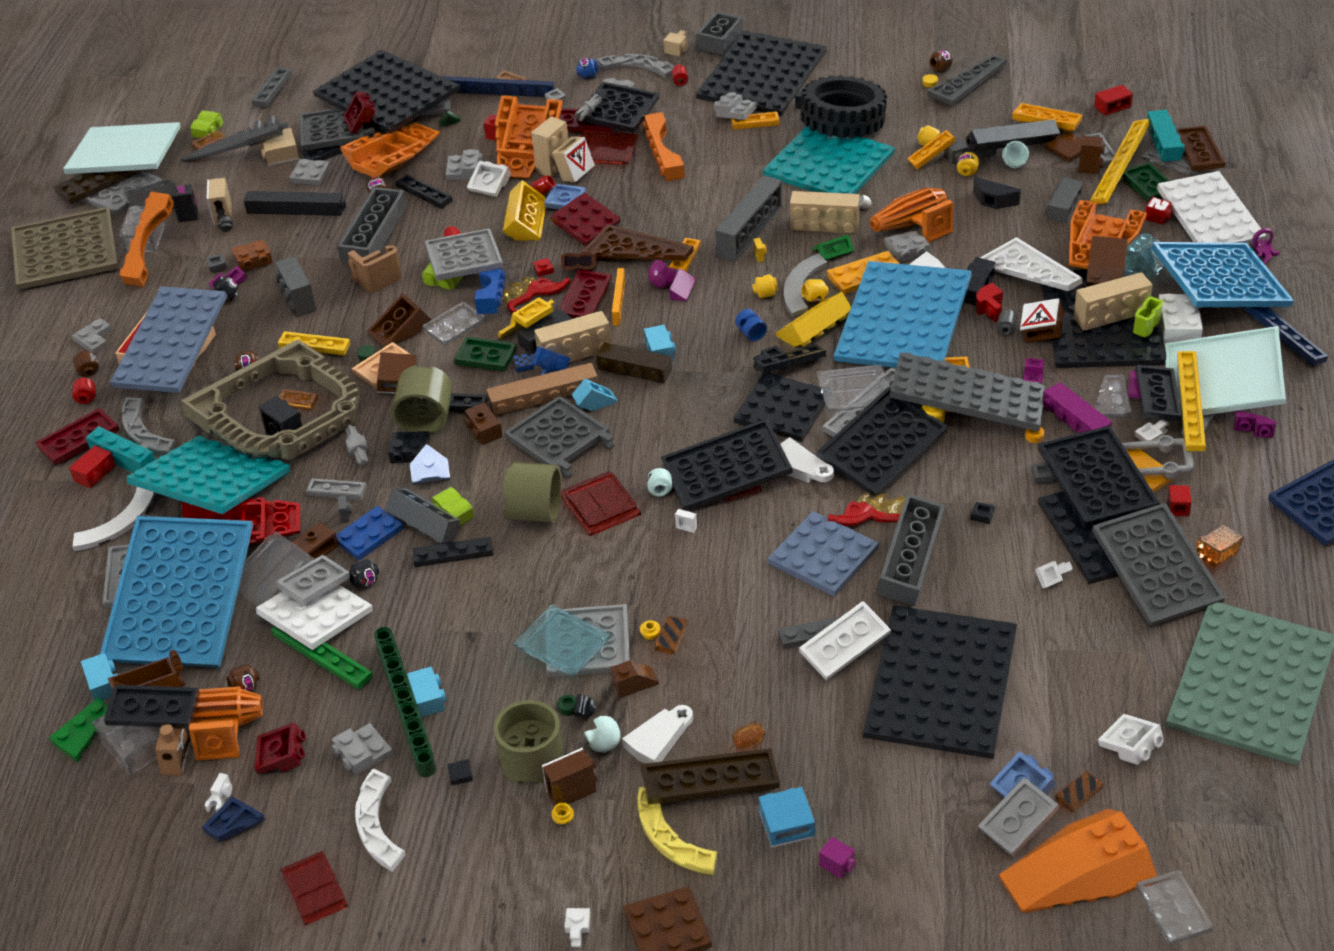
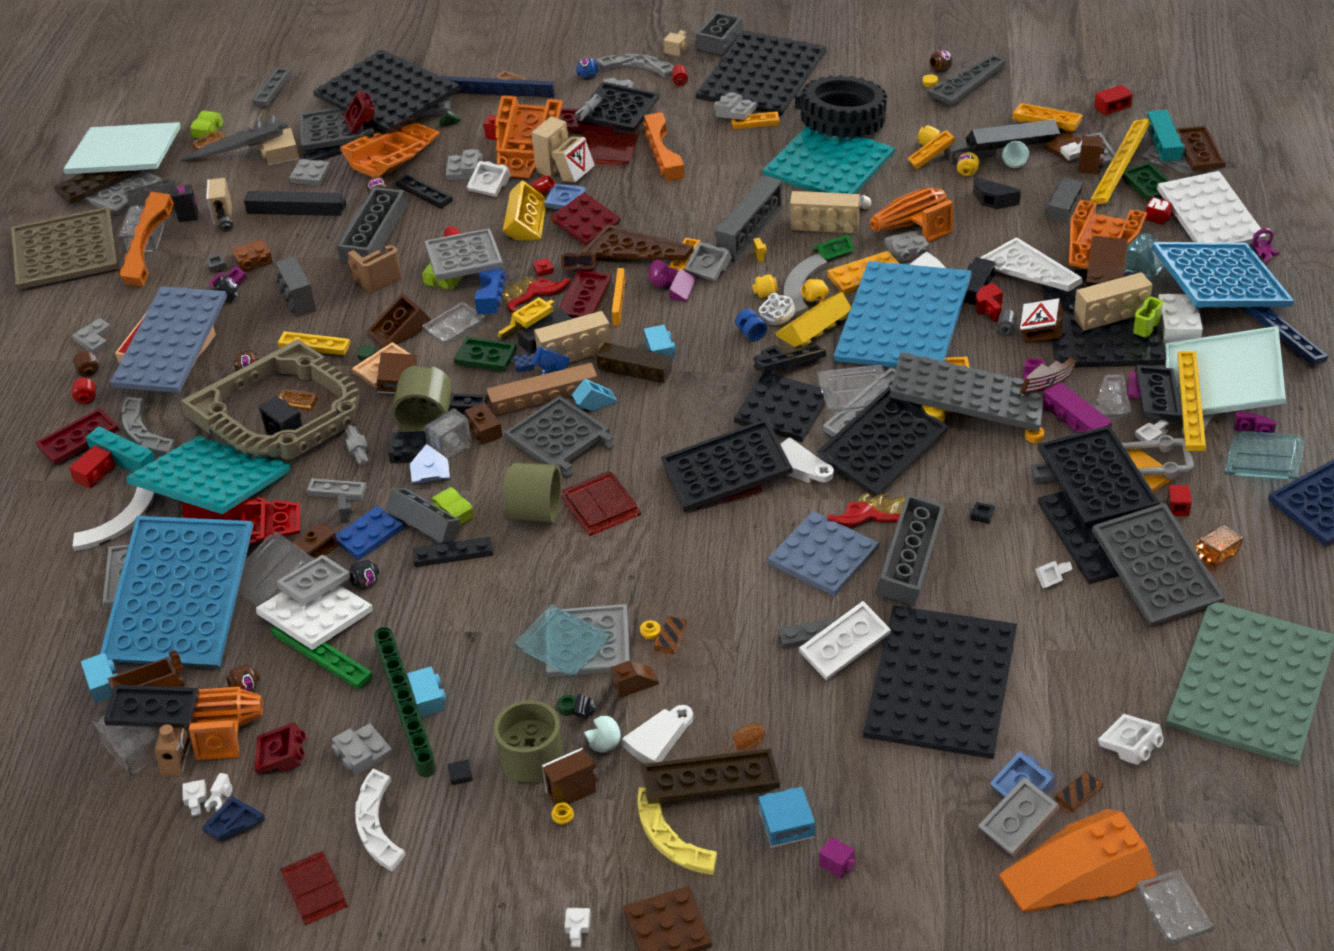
(79, 731): green wing -> none
(193, 795): none -> white plate
(449, 434): none -> clear brick
(555, 94): light grey plate -> none
(659, 482): light aqua head -> none
(686, 520): white plate -> none
(708, 261): none -> light grey plate
(777, 309): none -> white tile
(1046, 377): none -> slope
(1071, 150): none -> white plate
(1265, 455): none -> clear light blue piece

